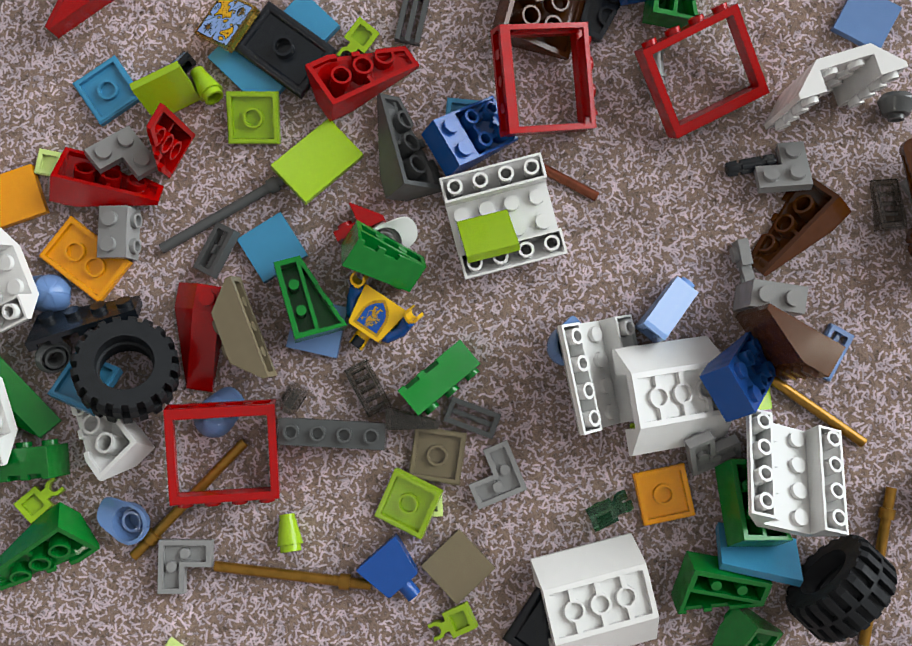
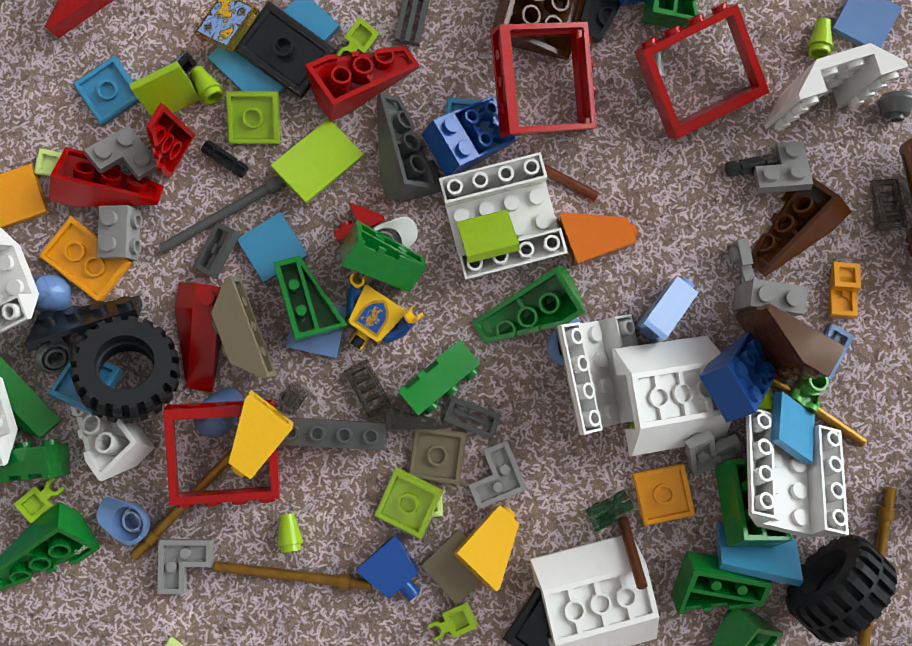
(224, 158): none -> black axle
(257, 435): none -> yellow slope
(489, 546): none -> yellow slope
(537, 307): none -> green wedge
(595, 235): none -> orange slope
(632, 553): none -> copper bar
(792, 427): none -> dark azure tile
(808, 392): none -> bright green plate
(821, 40): none -> lime cone
(843, 288): none -> light orange slope

